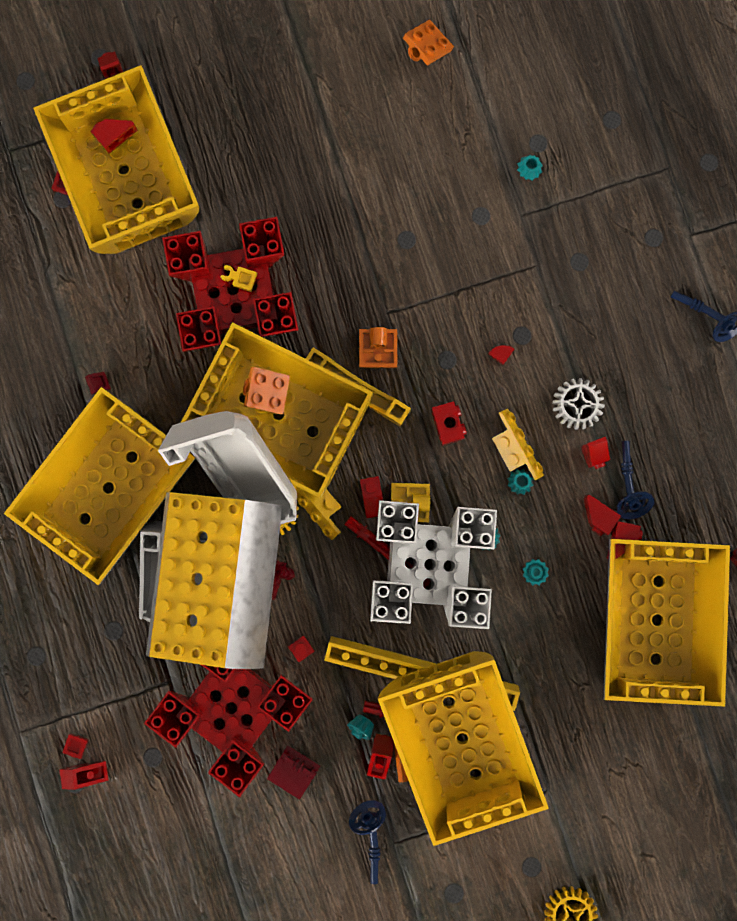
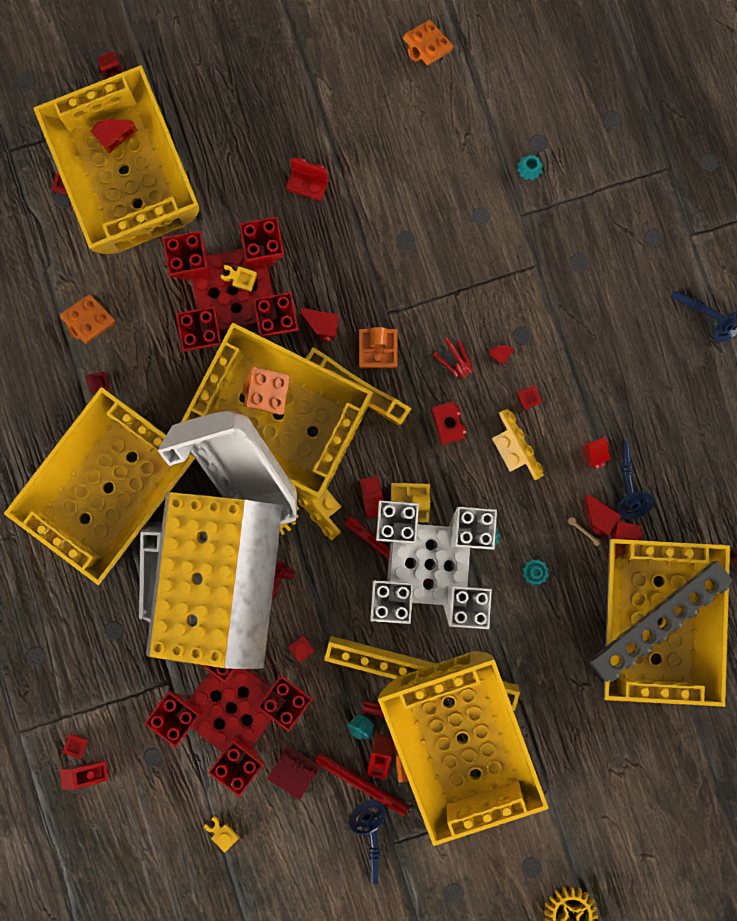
(87, 319): none -> orange plate
(223, 835): none -> yellow plate
(307, 179): none -> red bracket
(321, 323): none -> red slope
(362, 784): none -> red axle
(464, 366): none -> red plant
(520, 481): teal piece -> none
(529, 398): none -> red plate
(572, 521): none -> tan hinge
(579, 395): white gear -> none
(720, 583): none -> dark grey brick

